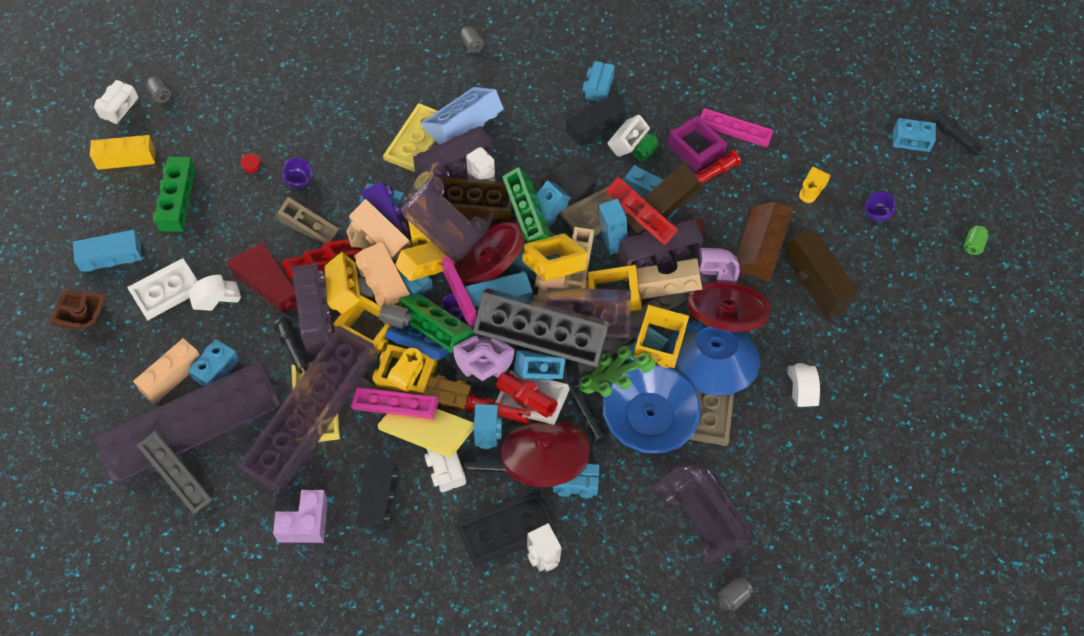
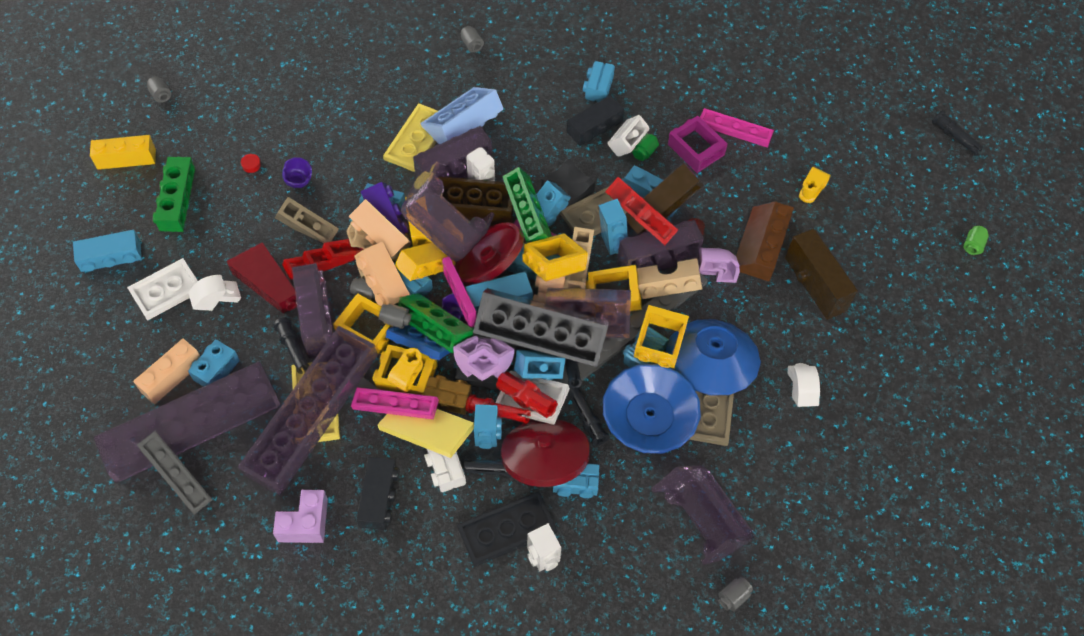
(77, 310): copper brick -> none
(115, 101): white brick -> none
(342, 283): yellow brick -> none
(592, 381): bright green plant -> none
(720, 166): red pin -> none
(729, 306): dark red dish -> none
(880, 206): dark purple hair -> none
(914, 134): dark azure brick -> none

